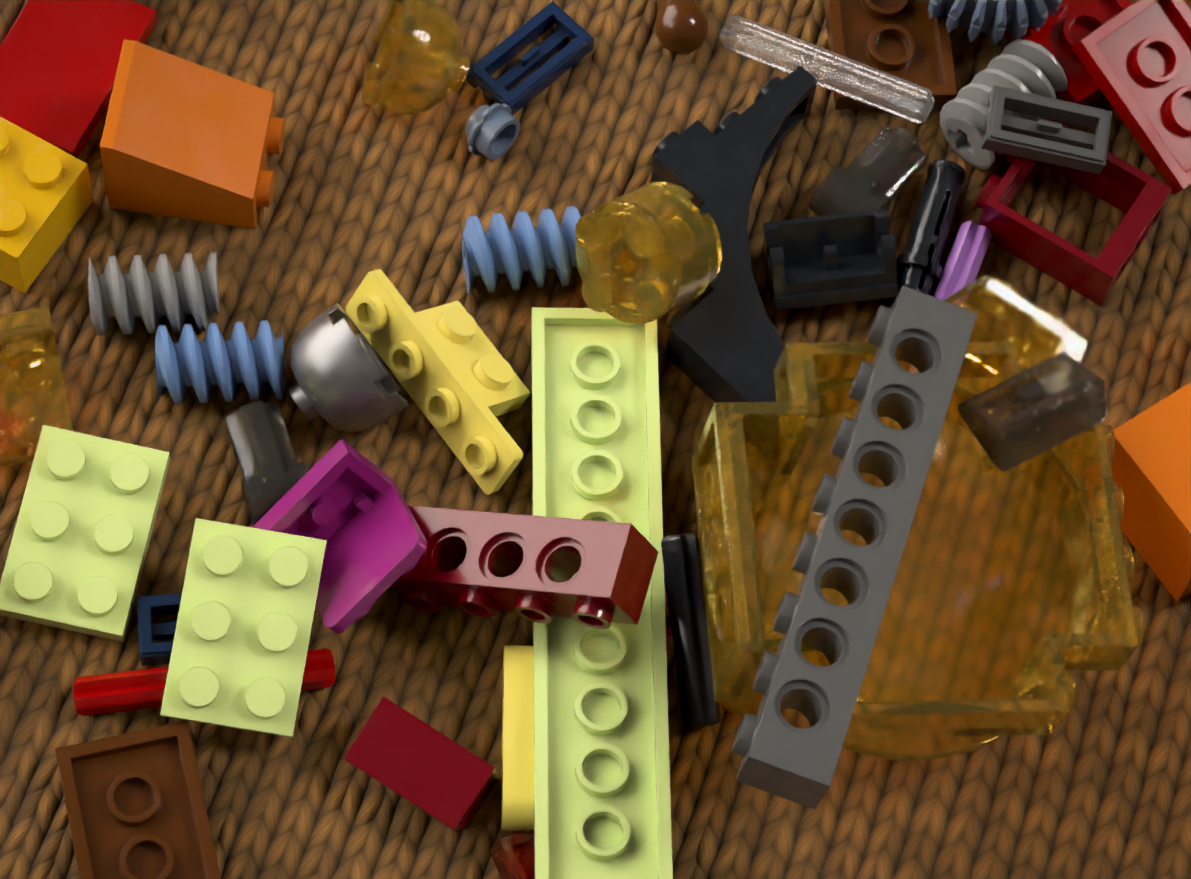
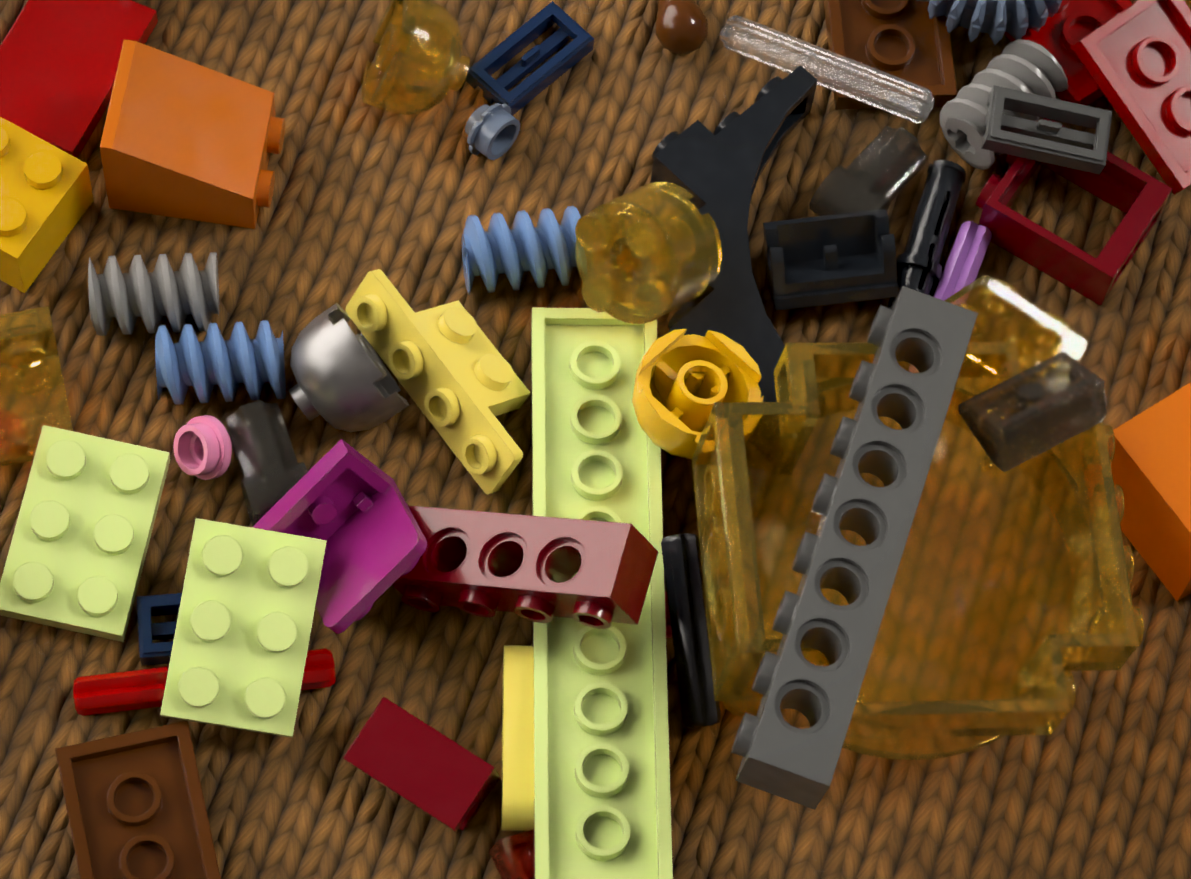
(203, 448): none -> bright pink plate
(684, 379): none -> yellow cylinder

